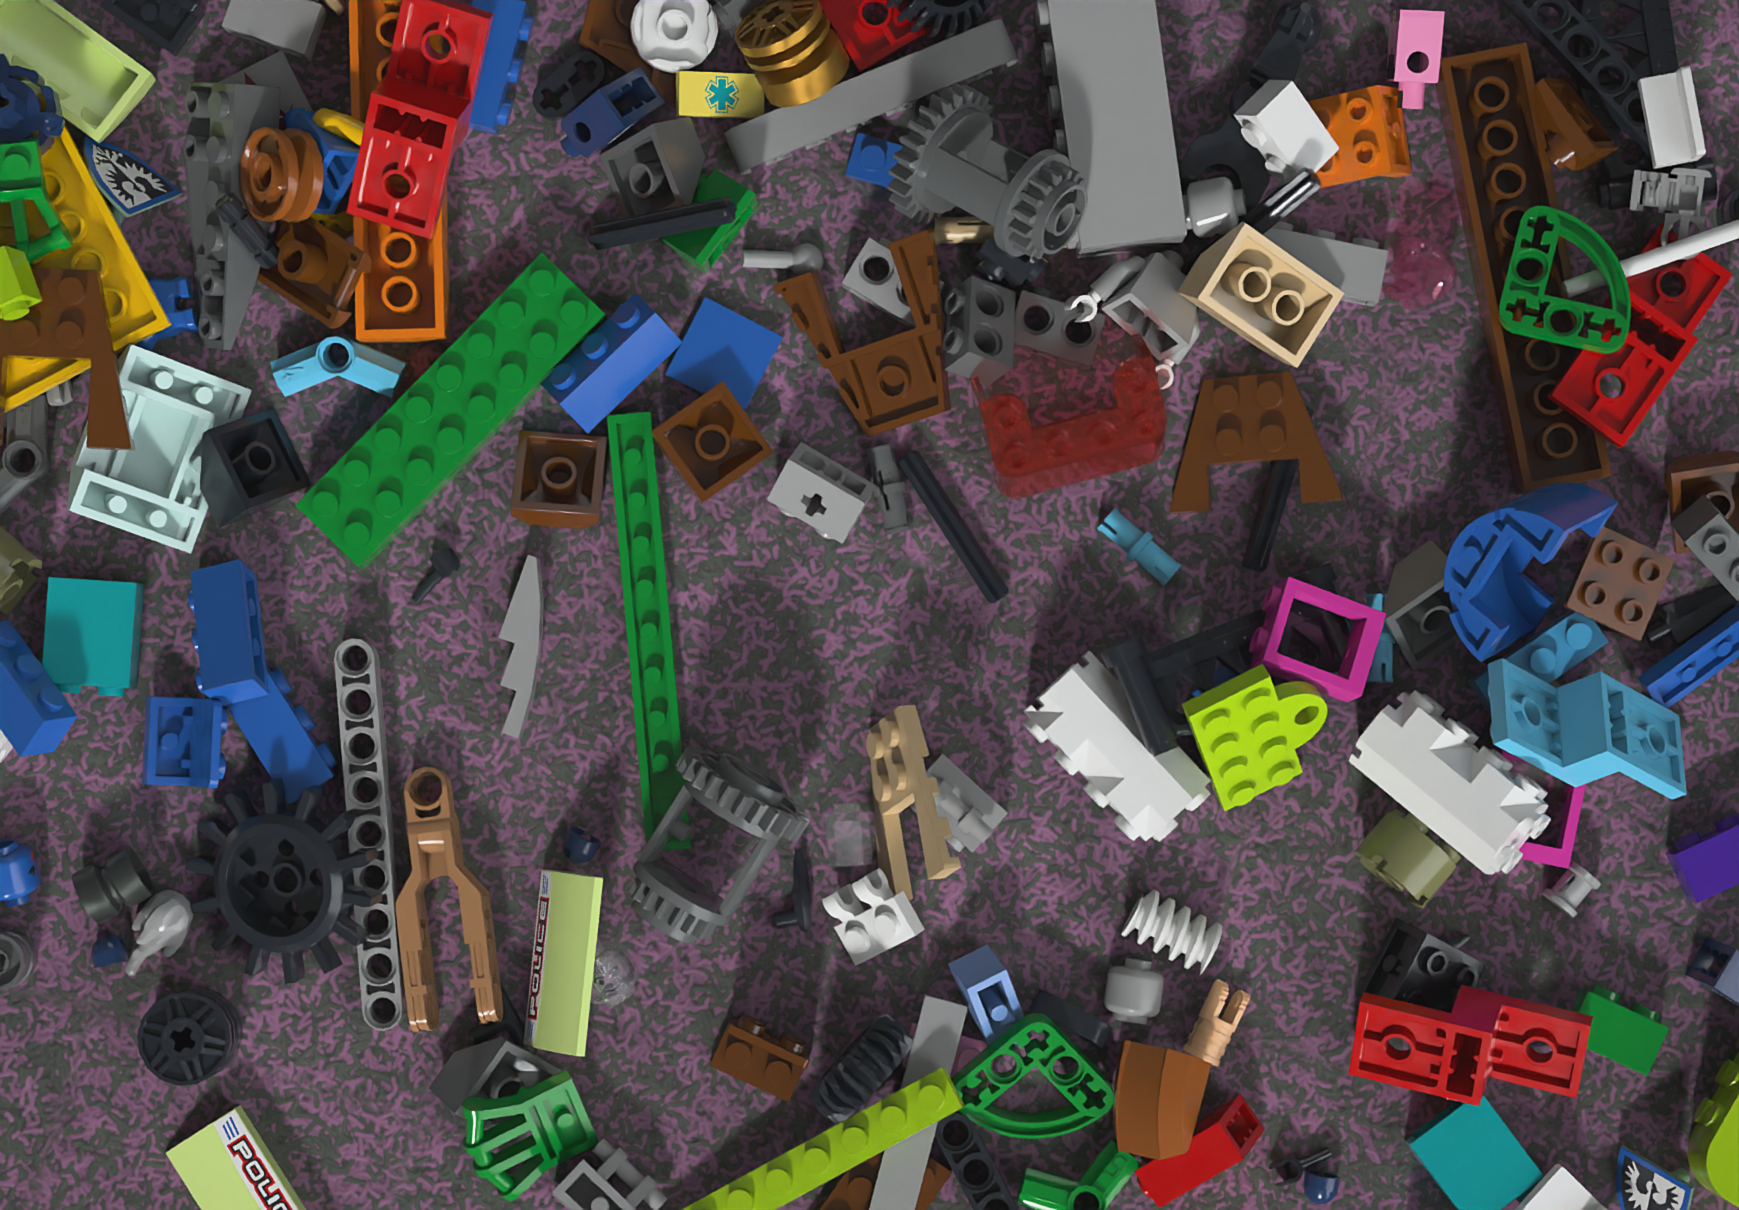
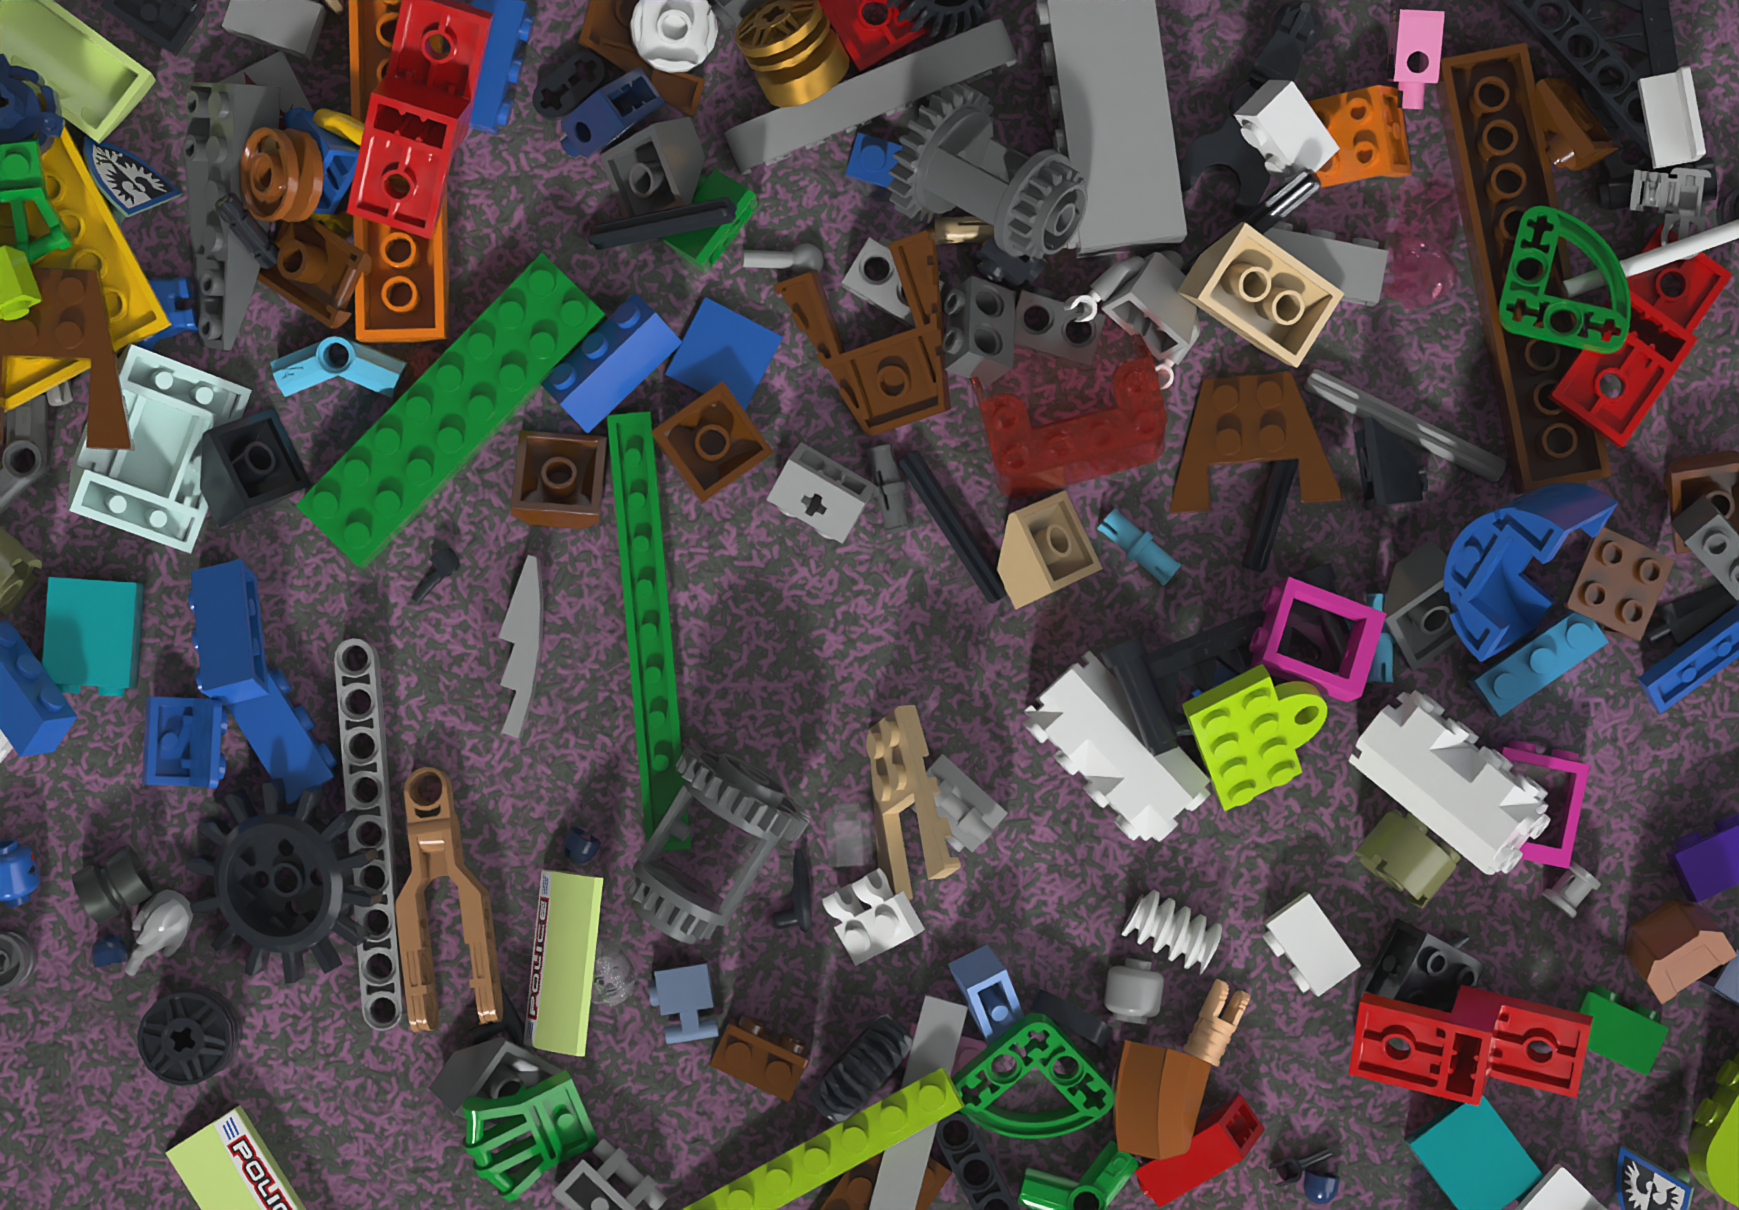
(684, 991): none -> sand blue brick
(718, 95): light yellow tile -> none
(1044, 550): none -> tan slope
(1213, 207): light grey head -> none
(1310, 944): none -> white brick
(1386, 467): none -> black slope
(1405, 425): none -> light grey axle
(1586, 729): medium azure bracket -> none
(1676, 947): none -> dark orange slope

